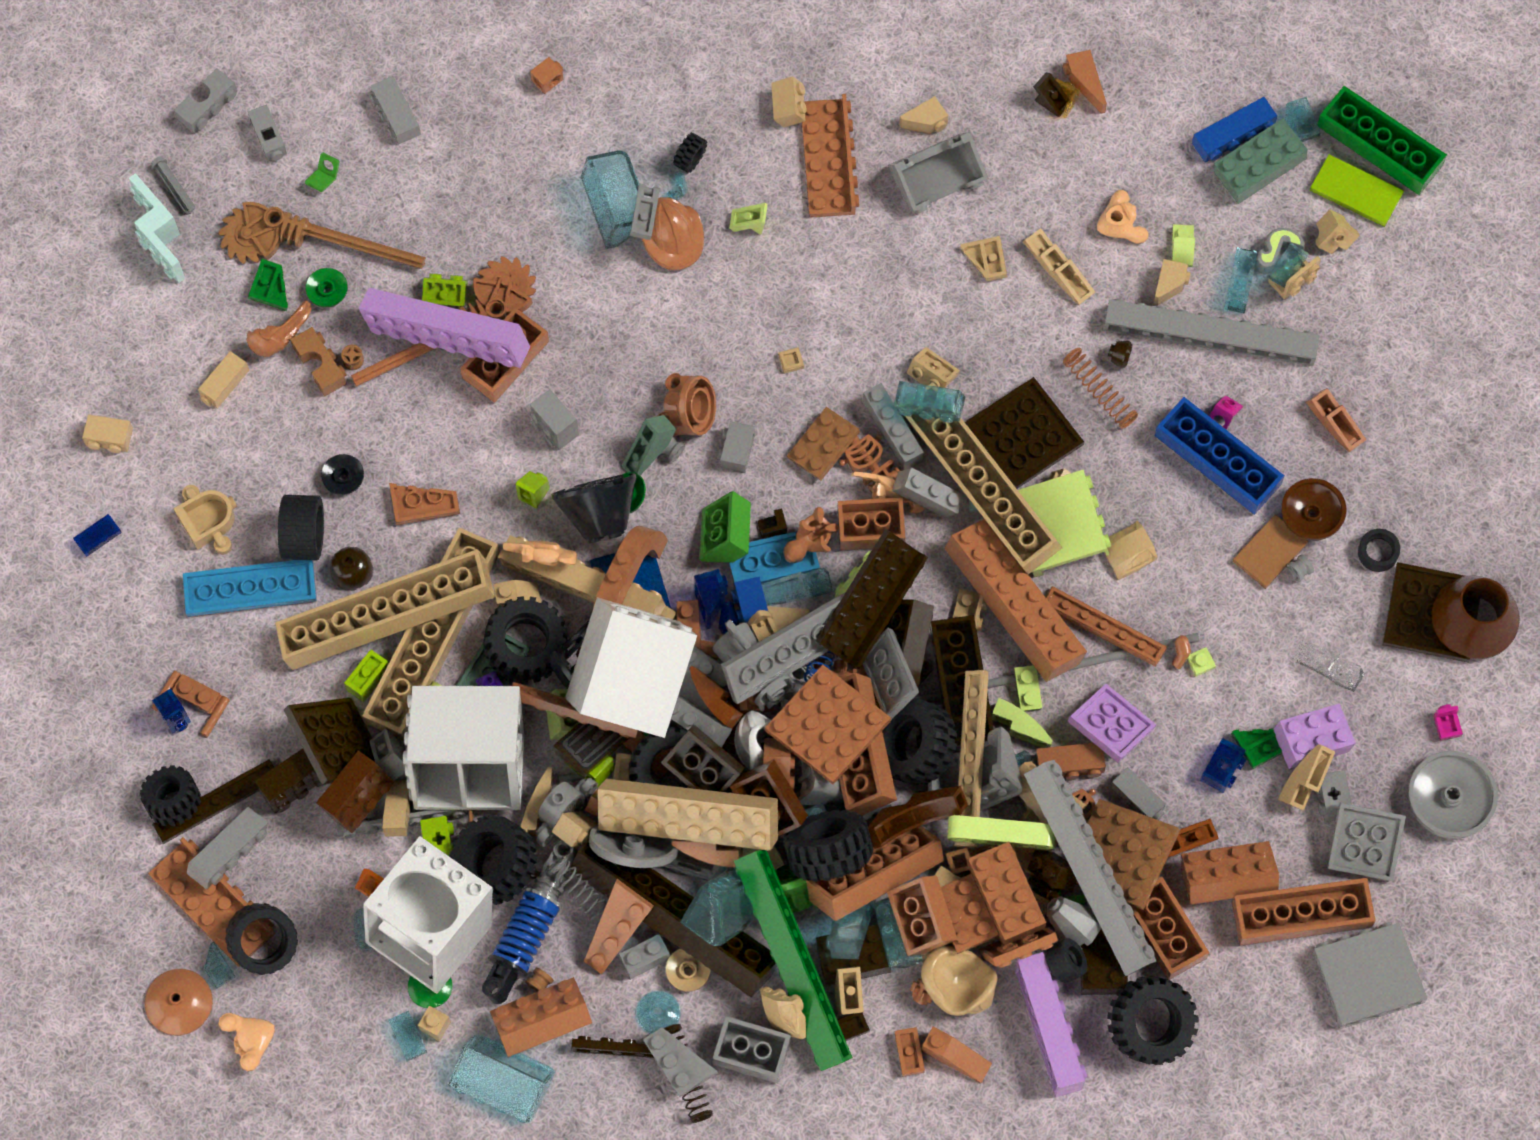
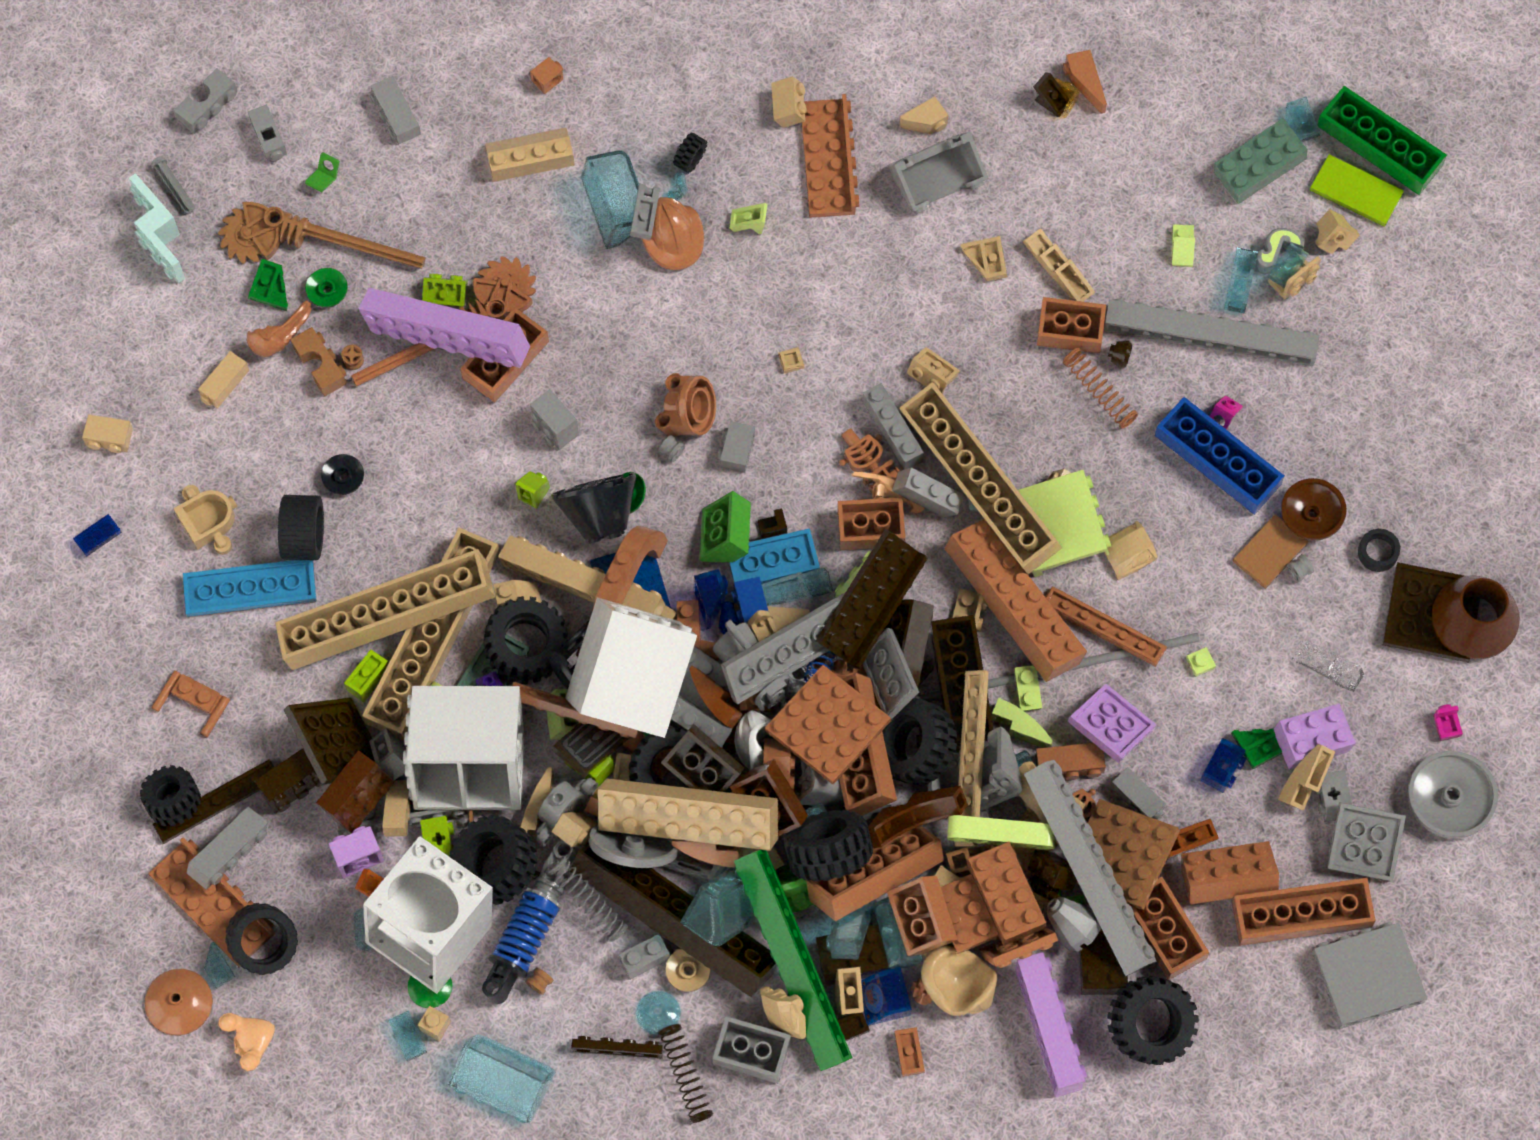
(171, 711): clear blue brick -> none
(351, 568): dark brown cylinder -> none
(356, 851): none -> lavender brick
(420, 504): nougat wing -> none
(530, 154): none -> tan slope
(541, 1016): nougat brick -> none
(542, 552): light nougat animal -> none
(618, 922): nougat wing -> none
(649, 444): sand green slope -> none
(678, 1062): light grey wing -> none
(811, 536): nougat animal -> none
(823, 443): medium nougat plate -> none
(885, 997): none -> clear blue slope
(929, 401): clear light blue brick -> none
(955, 1054): nougat slope -> none
(1025, 432): dark brown plate -> none
(1066, 960): black tyre -> none
(1071, 324): none -> nougat brick
(1119, 218): light nougat head -> none
(1171, 280): tan slope -> none
(1183, 651): nougat arm -> none
(1234, 130): blue brick -> none
(1336, 419): nougat slope -> none

